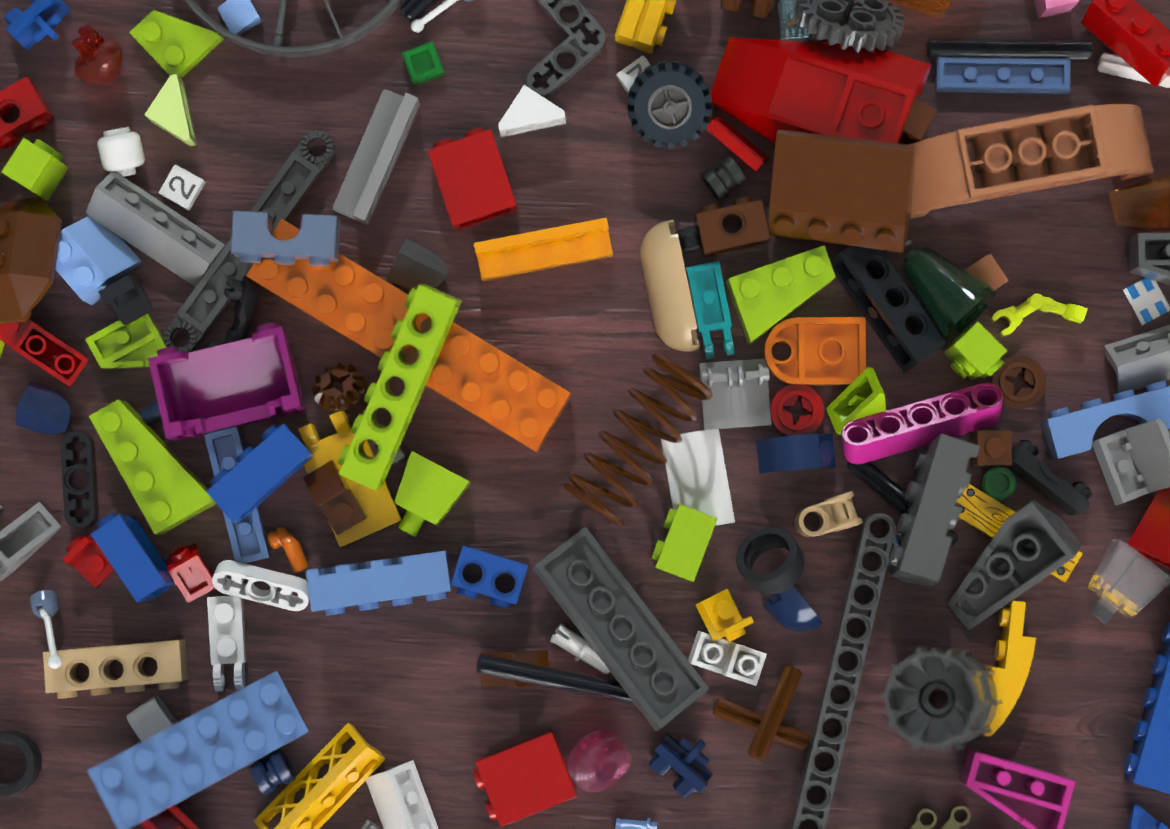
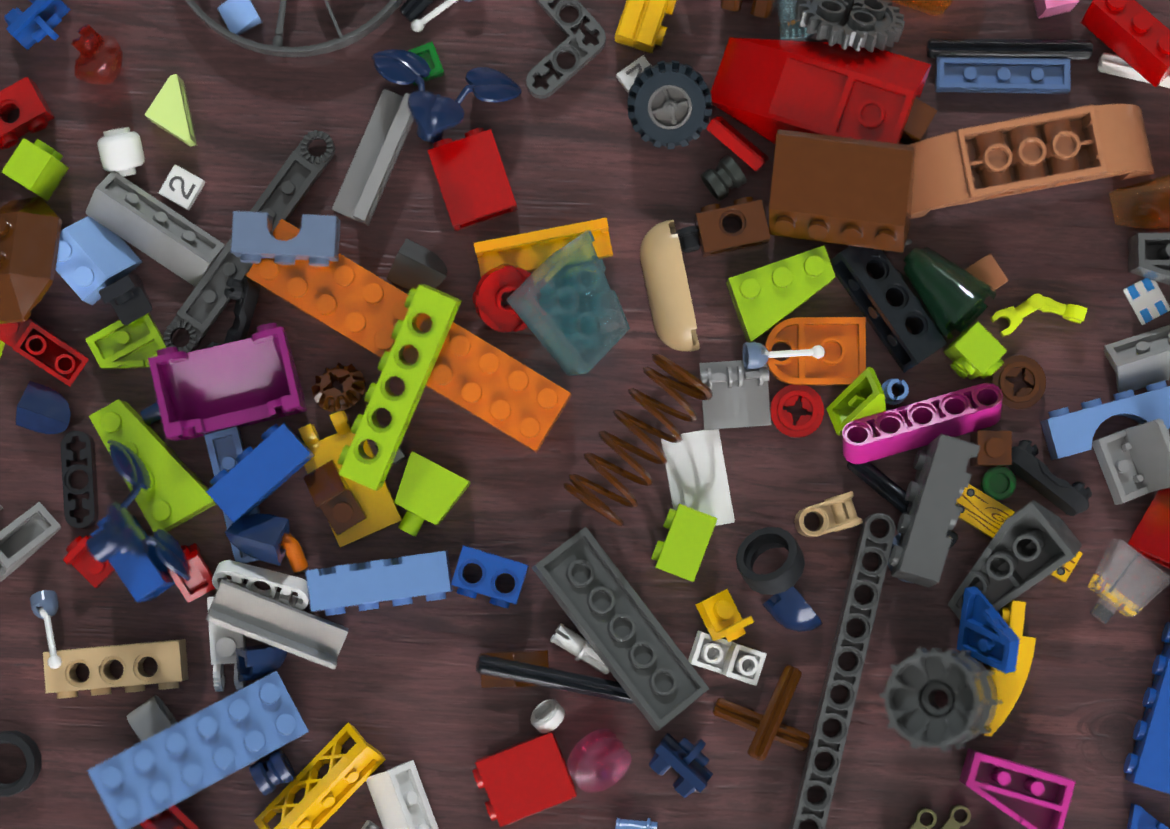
(120, 531): none -> dark blue plant
(174, 42): lime wing -> none
(258, 661): none -> dark blue brick
(260, 536): none -> dark blue brick
(277, 624): none -> light grey panel
(436, 112): none -> dark blue plant
(488, 298): none -> red plate
(530, 113): white slope -> none
(547, 716): none -> white tile
(572, 306): none -> clear light blue wedge
(710, 305): teal hinge -> none
(756, 354): none -> hinge
(795, 453): dark blue brick -> none
(889, 396): none -> medium blue pin
(986, 633): none -> blue wing

